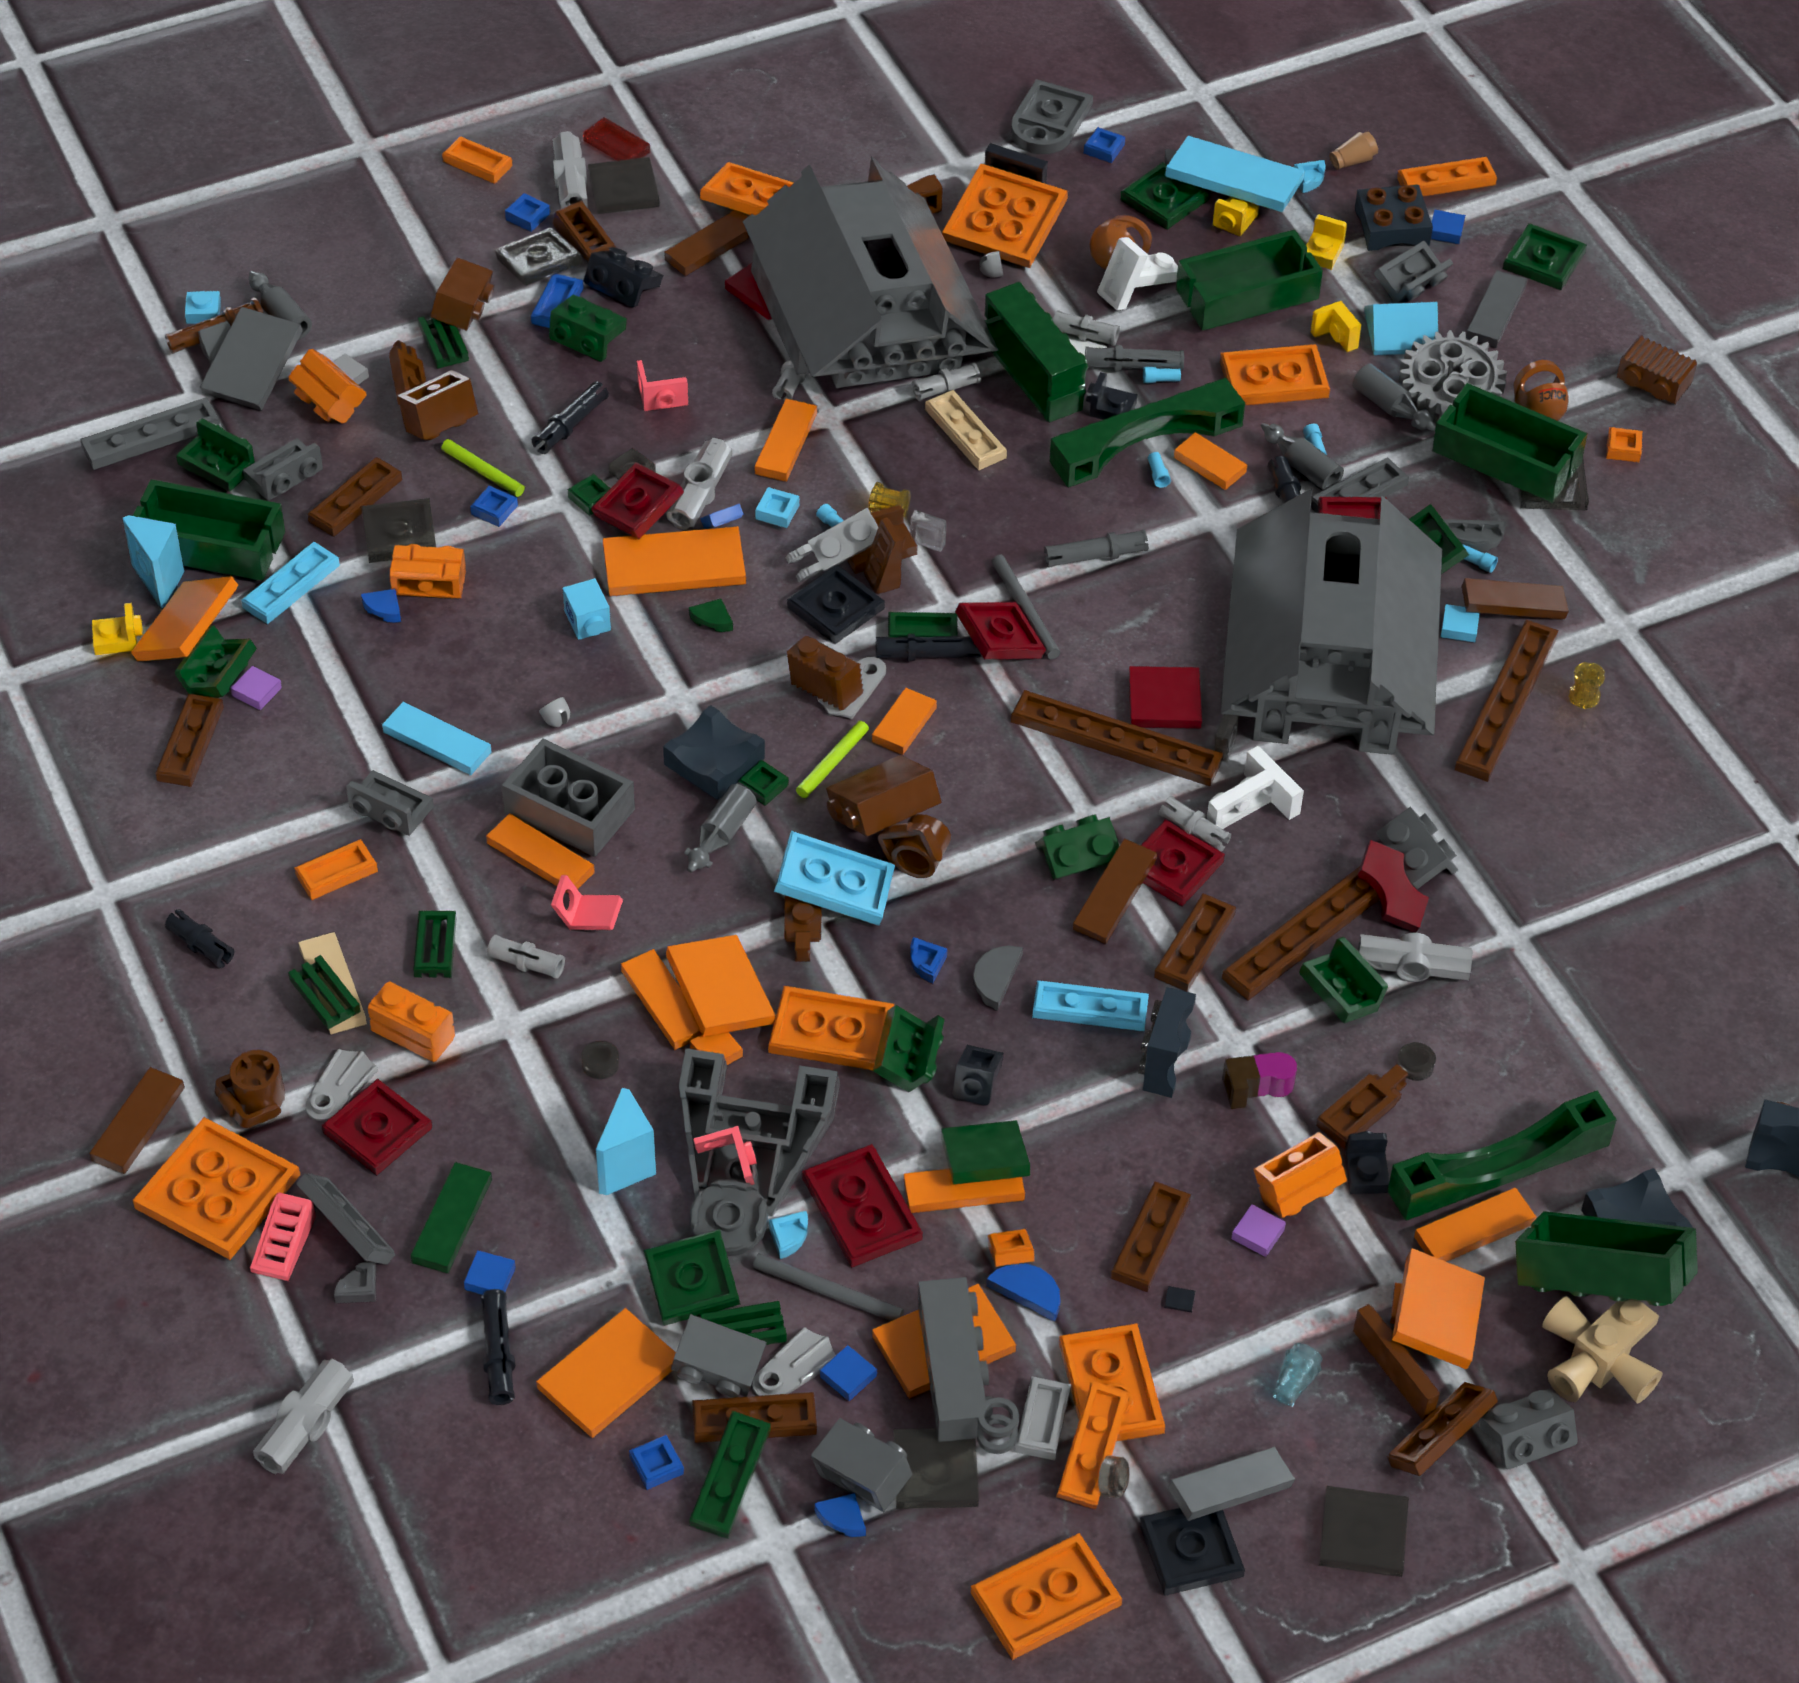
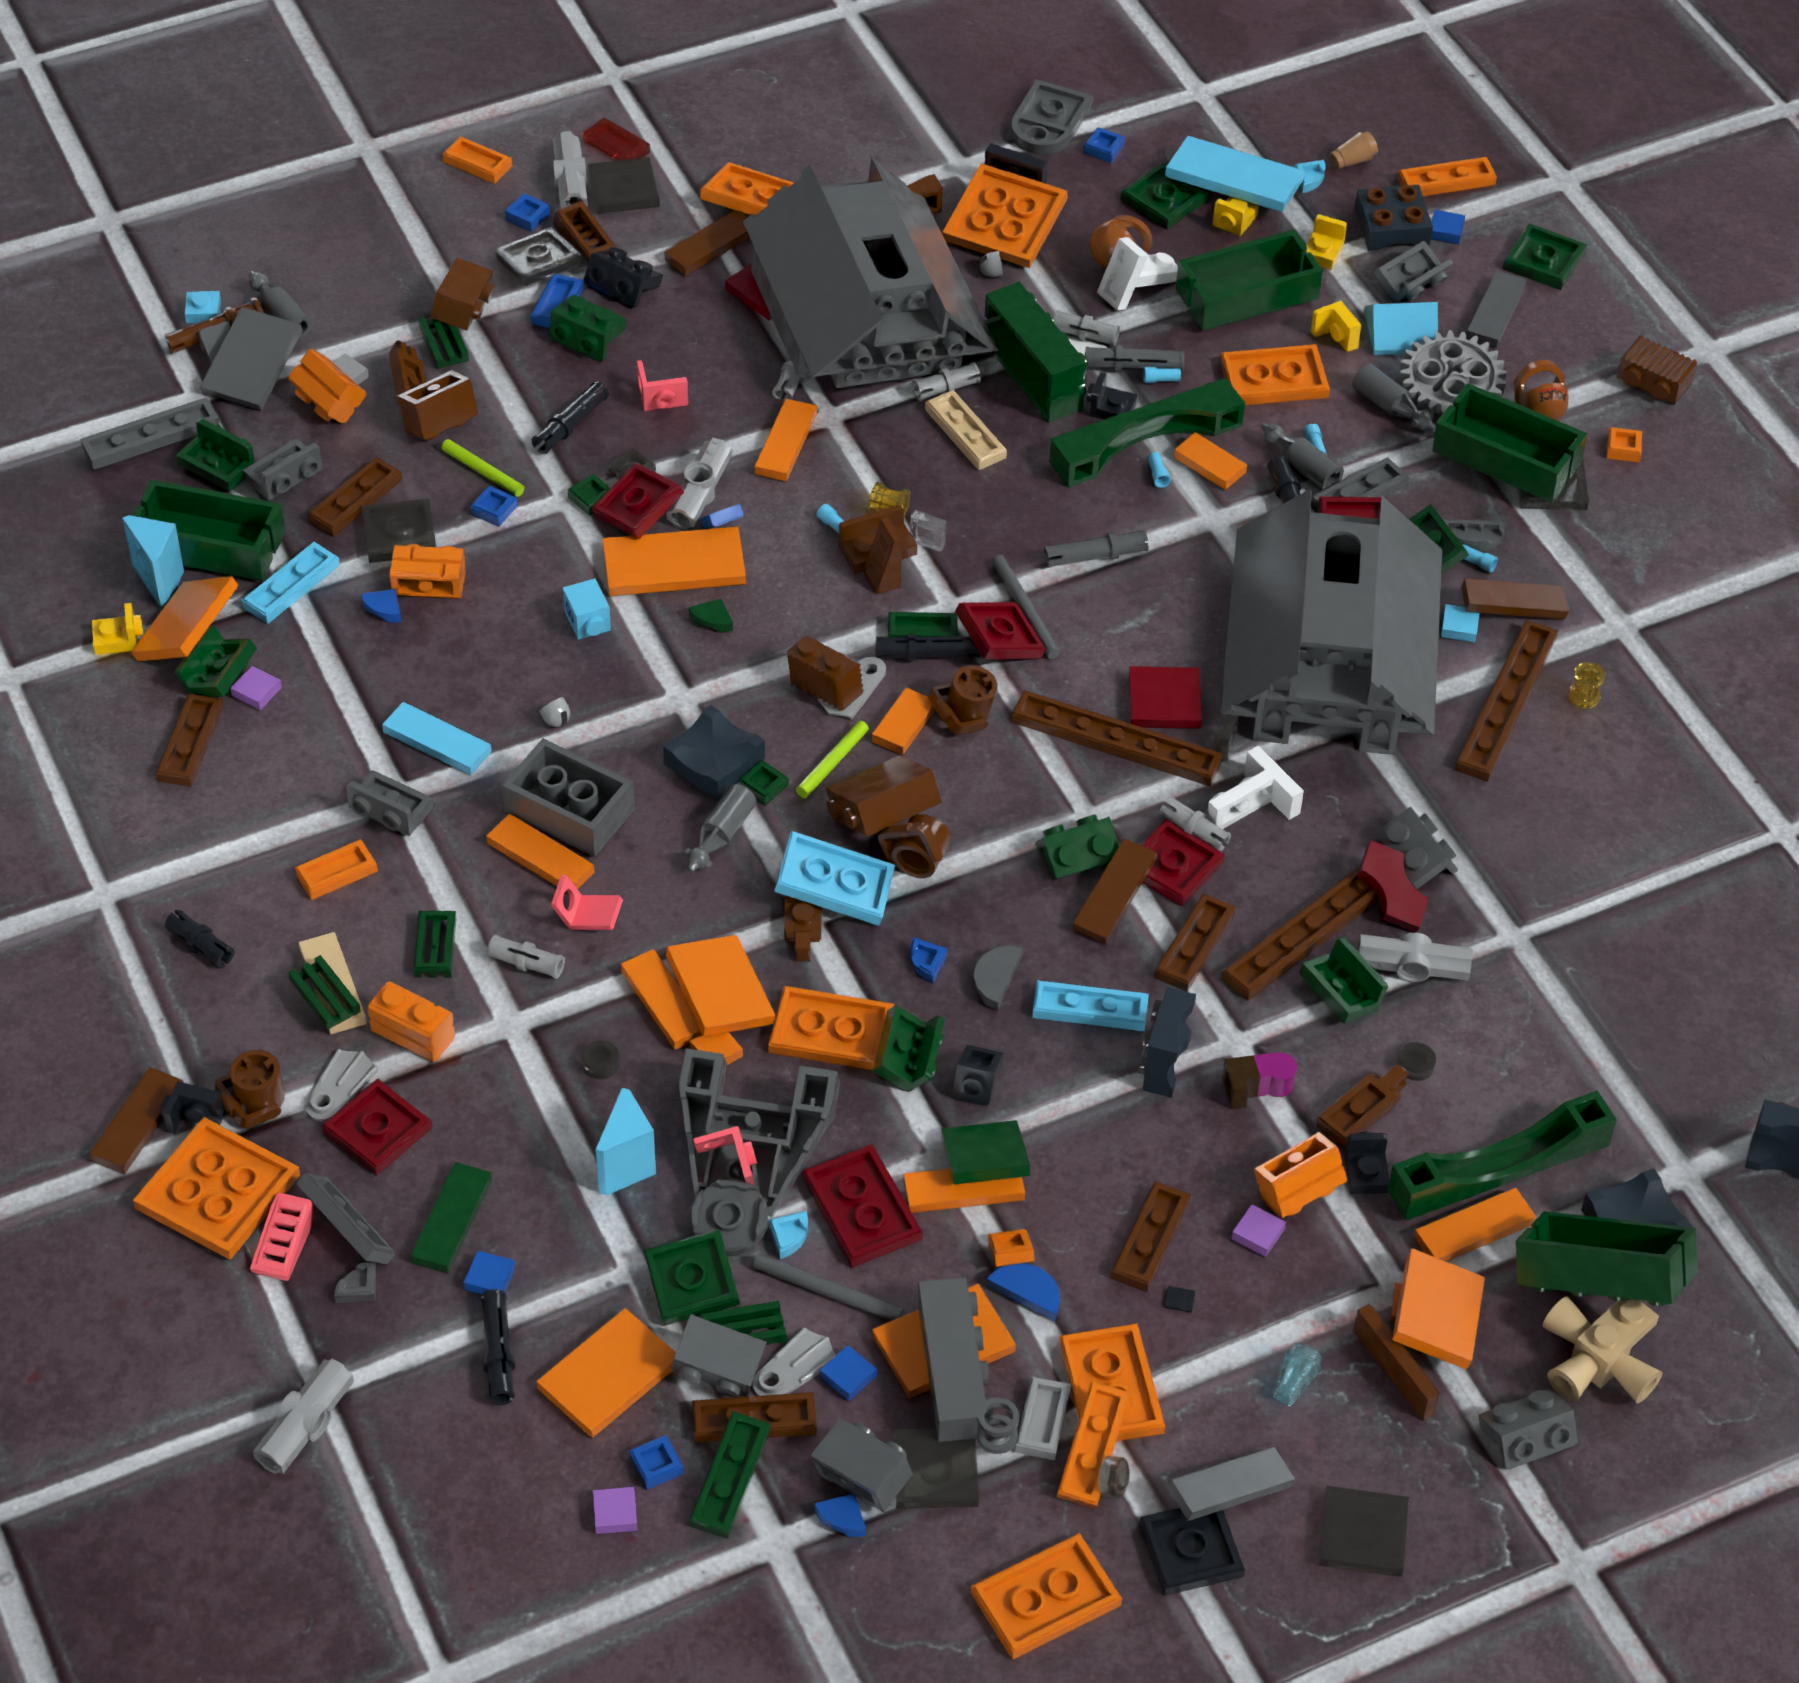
(192, 1103): none -> black bracket
(615, 1510): none -> medium lavender tile
(777, 507): medium azure plate -> none
(835, 604): black tile -> none
(836, 544): light grey hinge -> none
(967, 700): none -> reddish brown piece
(1442, 1428): reddish brown tile -> none

